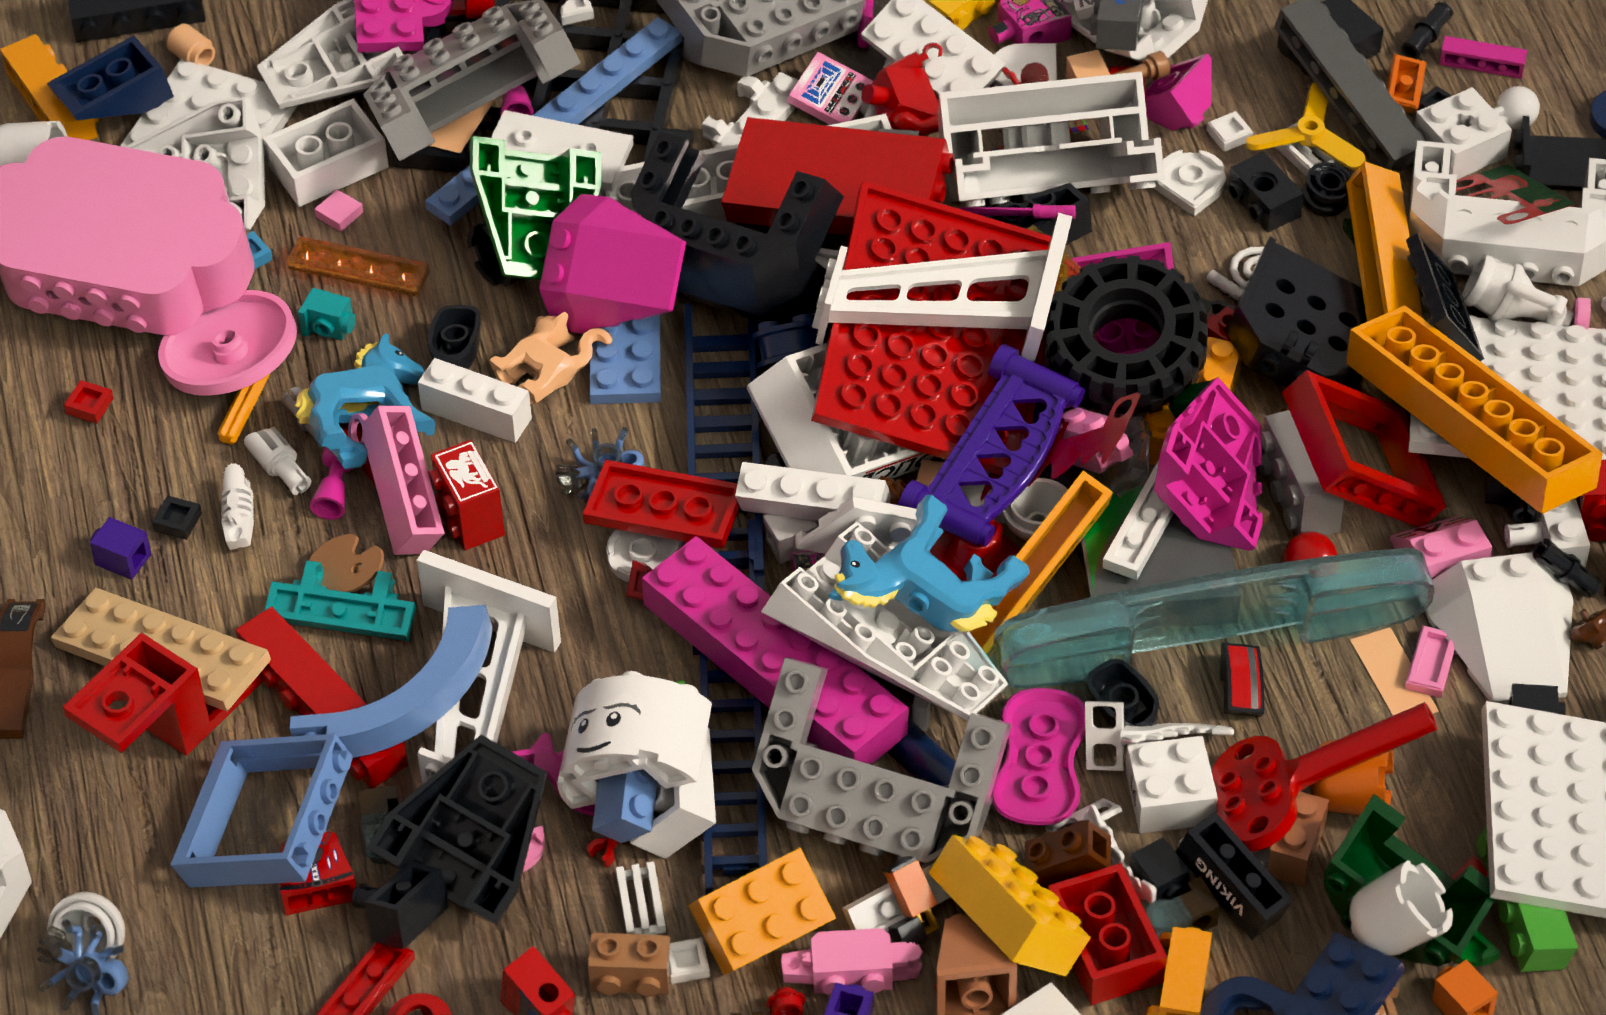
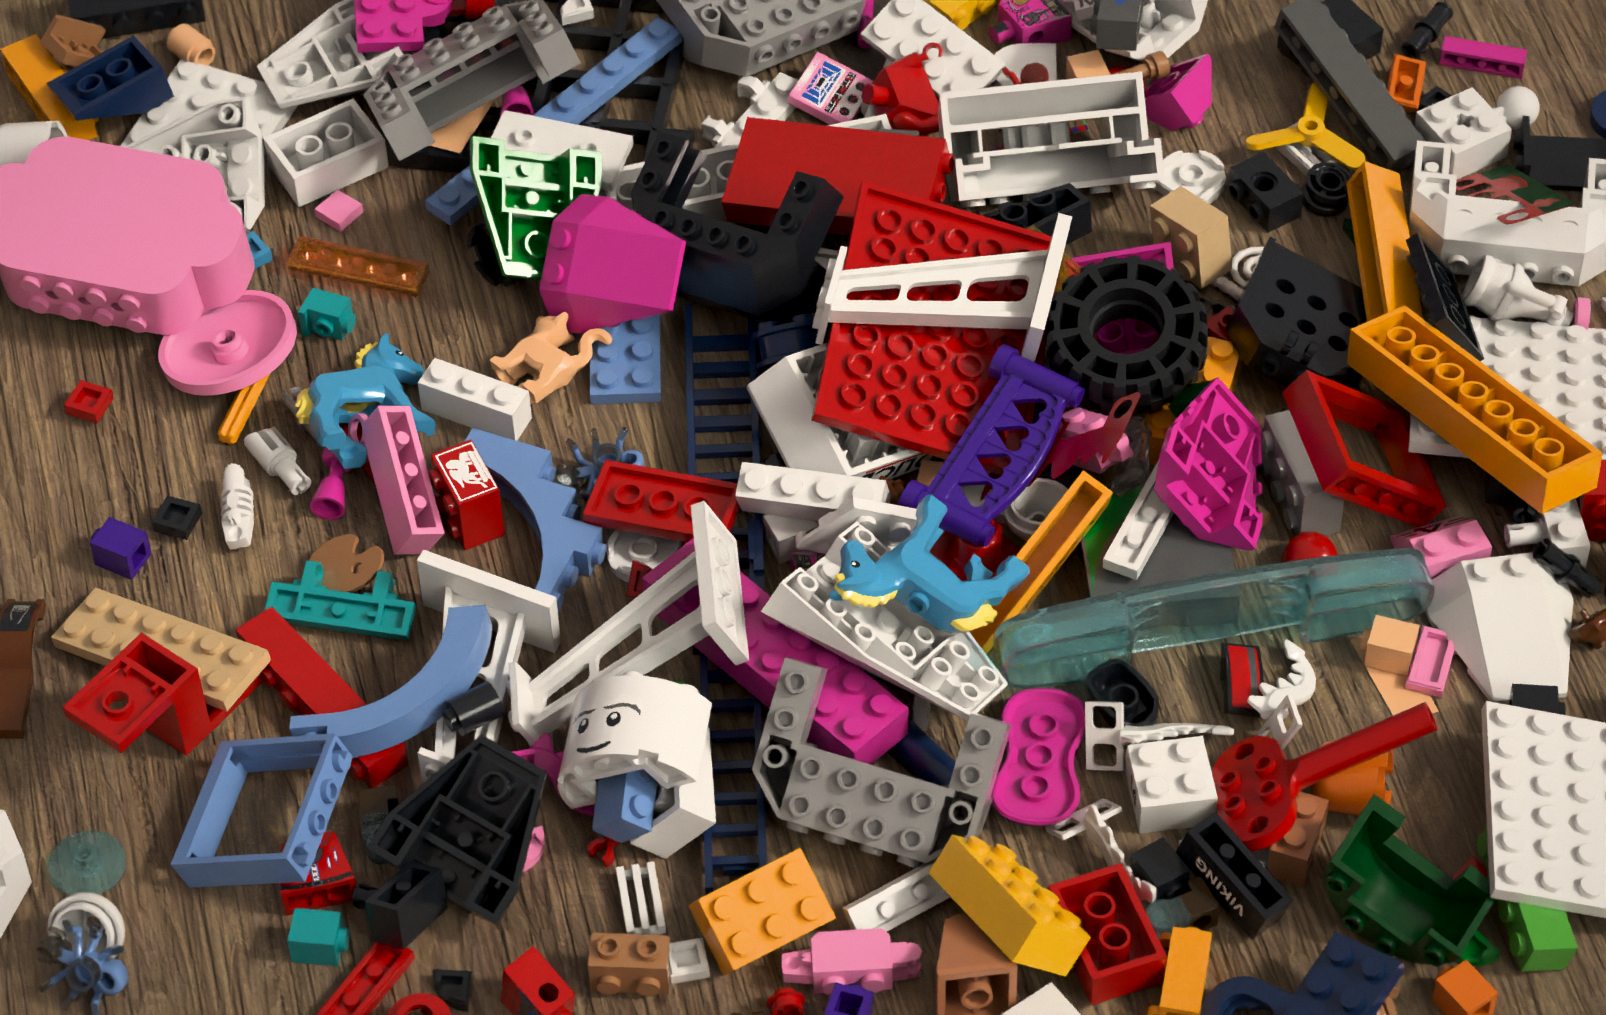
(72, 40): none -> medium nougat bracket
(90, 874): none -> clear light blue dish
(317, 937): none -> teal brick
(454, 987): none -> black tile
(455, 335): black piece -> none
(473, 709): none -> black brick
(551, 509): none -> medium blue arch
(720, 615): none -> white piece
(913, 898): piece -> none
(1038, 211): dark pink piece -> none
(1068, 852): reddish brown brick -> none
(1196, 235): none -> tan brick
(1229, 131): white tile -> none
(1276, 701): none -> white piece
(1390, 645): none -> light nougat brick
(1400, 910): white cylinder -> none

